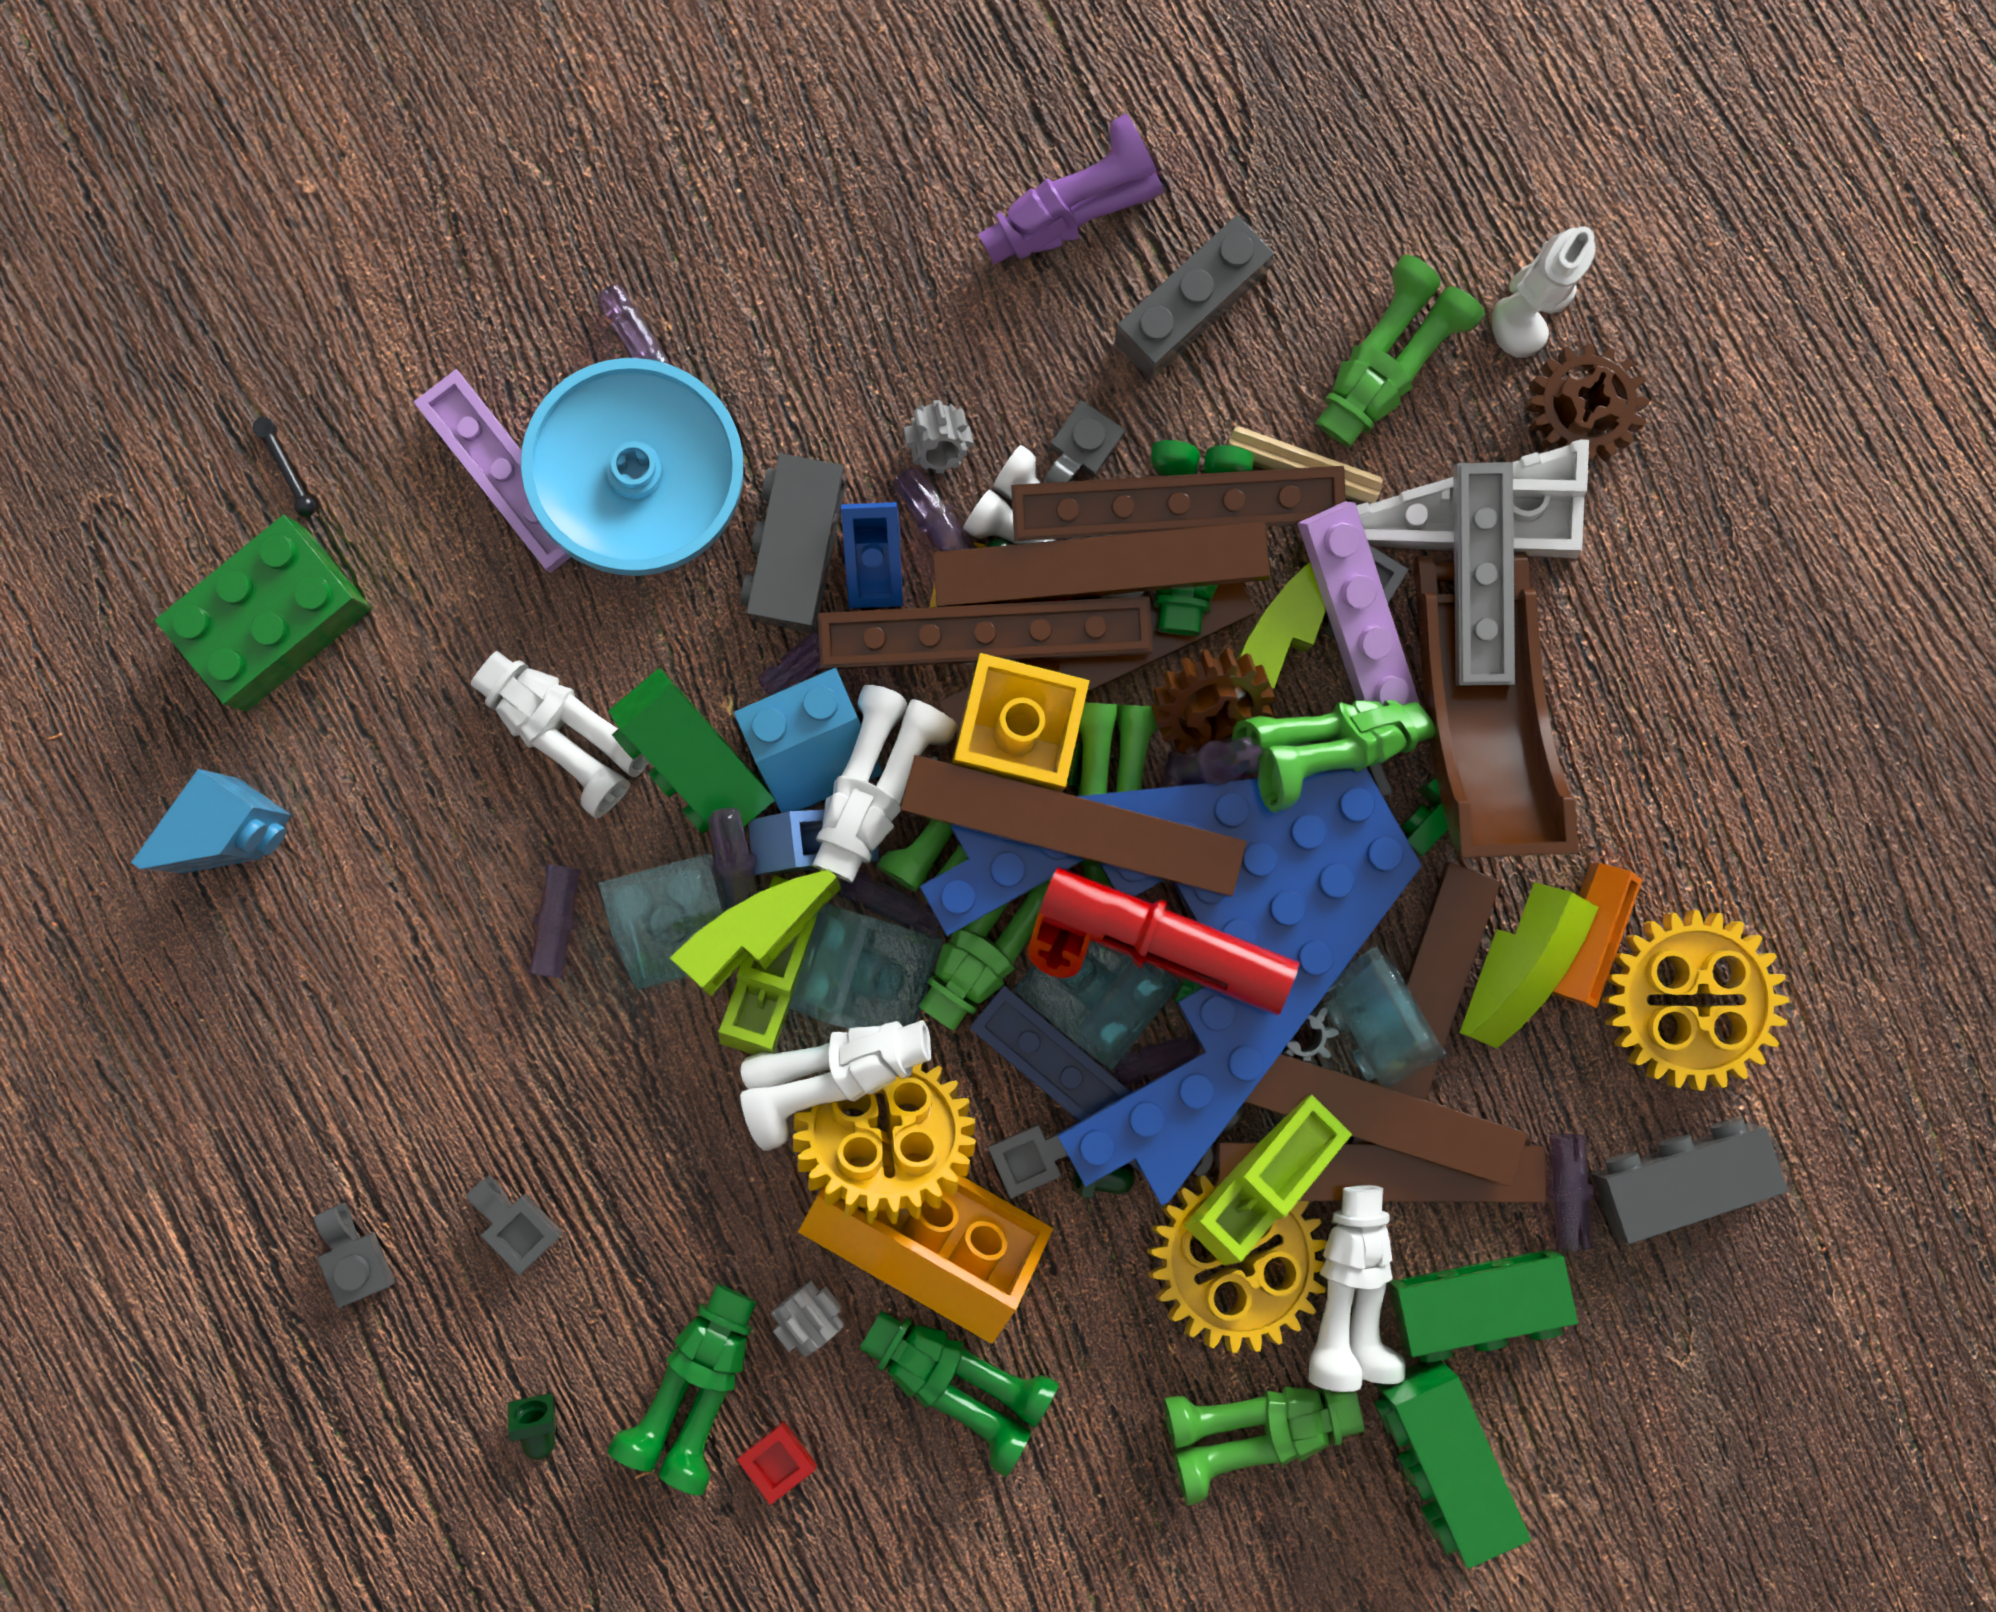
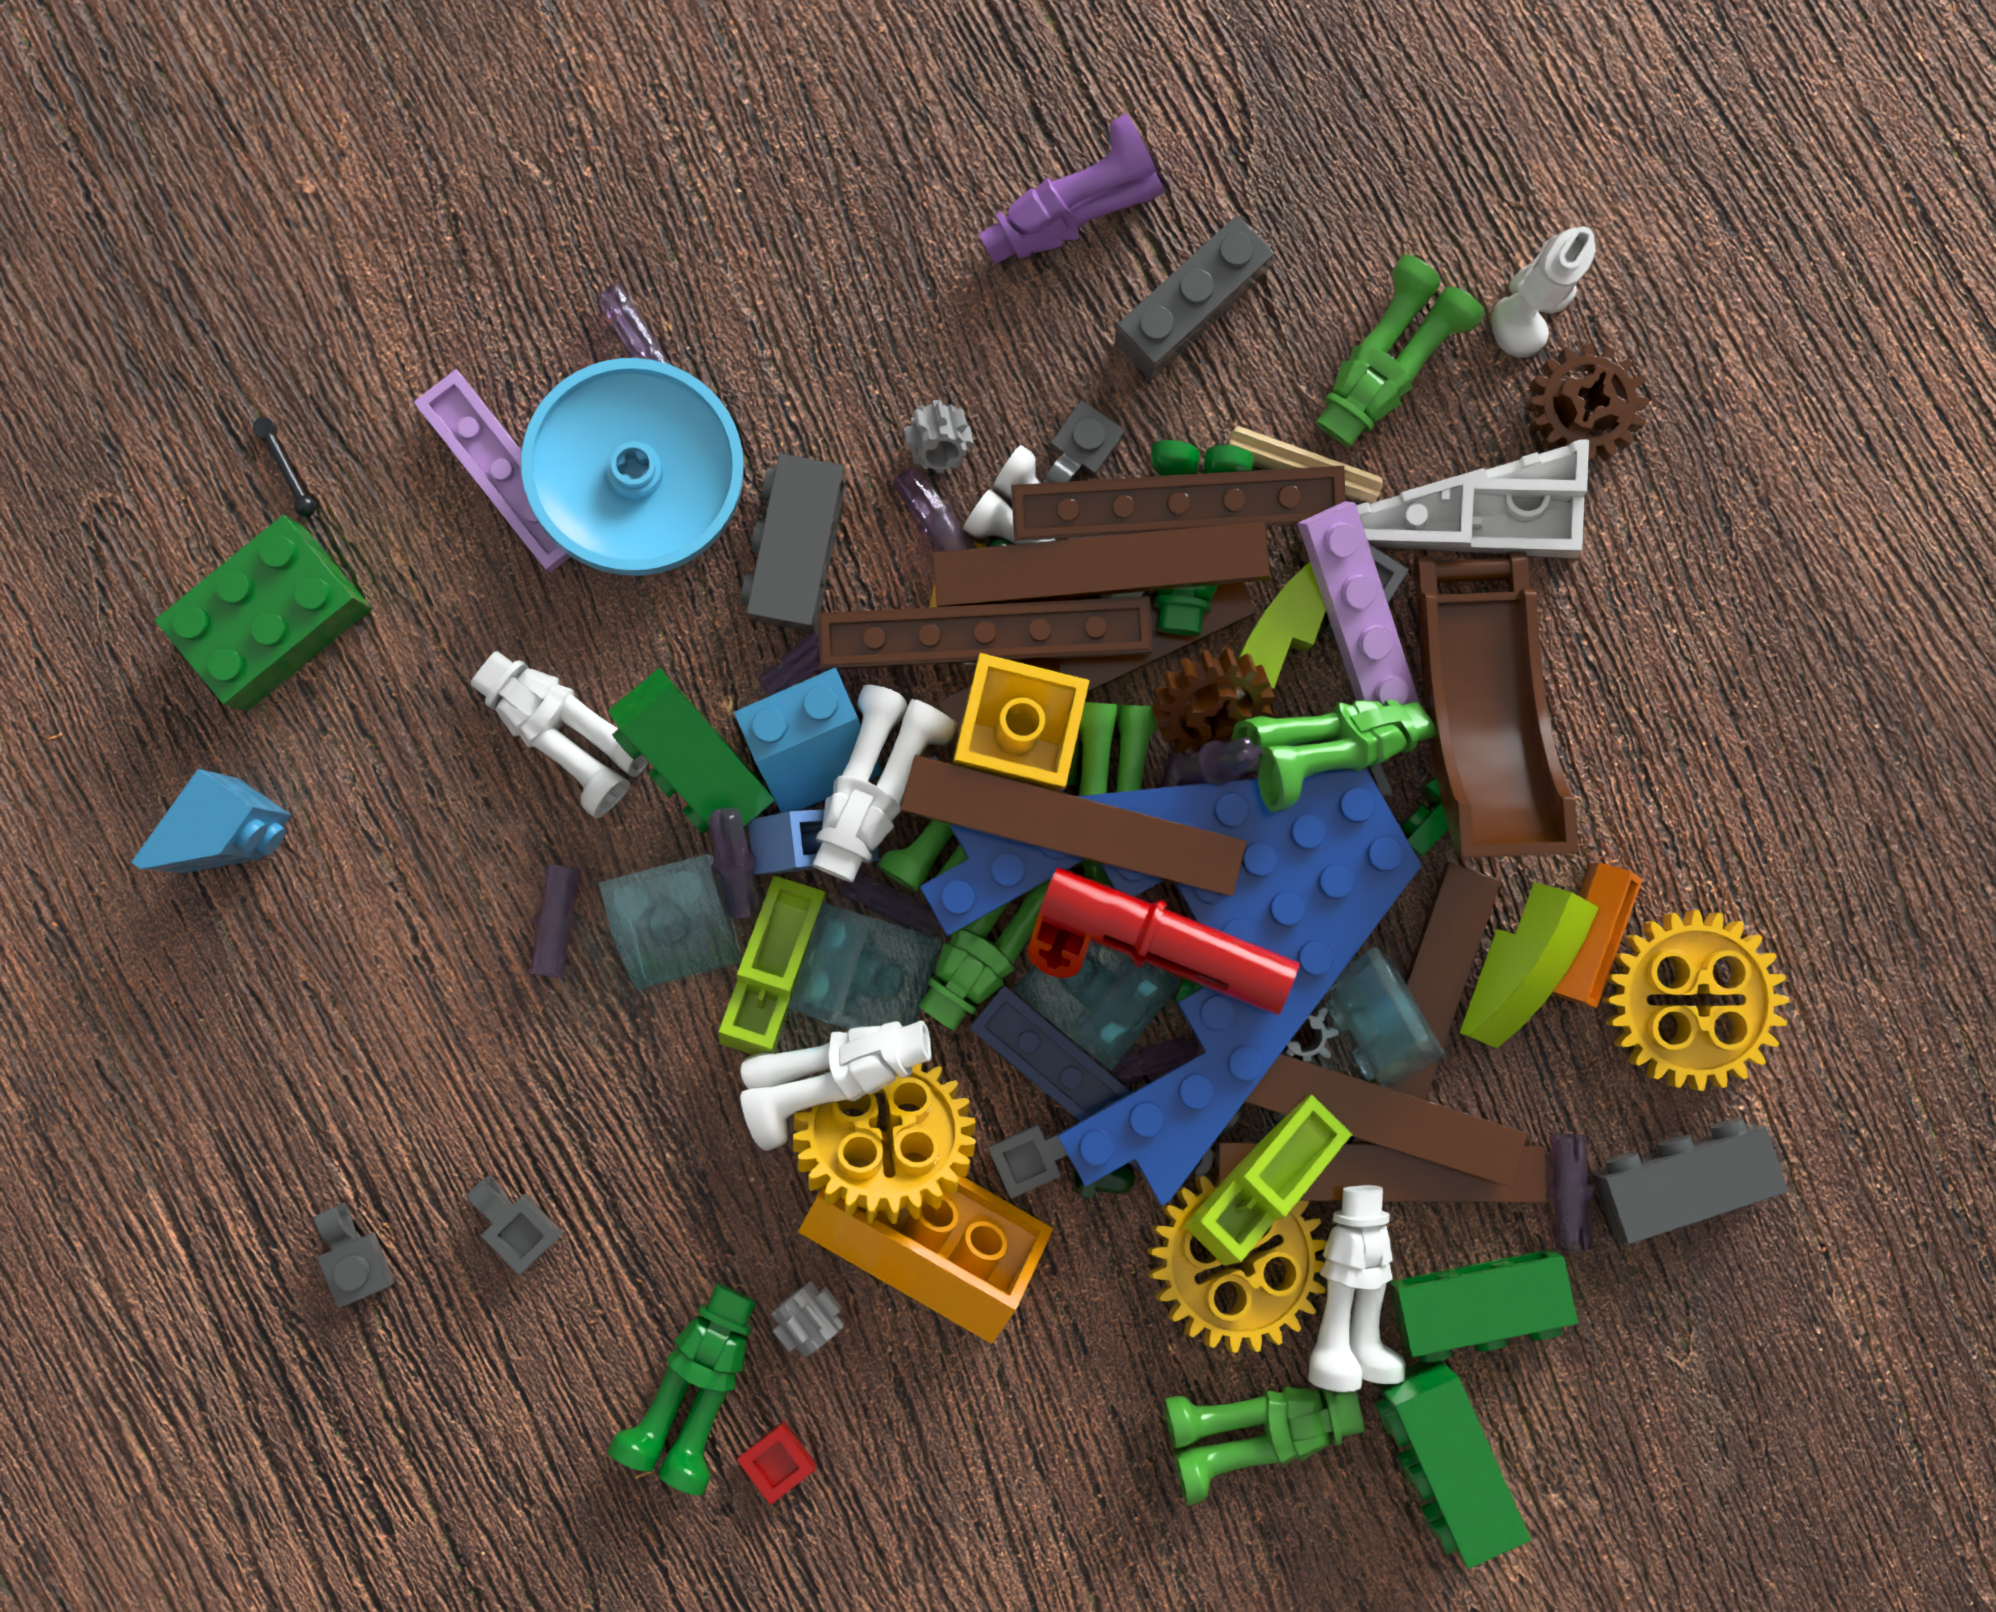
(533, 1424): dark green piece -> none
(754, 928): lime slope -> none
(872, 554): blue slope -> none
(924, 1366): green piece -> none
(1484, 574): light grey tile -> none

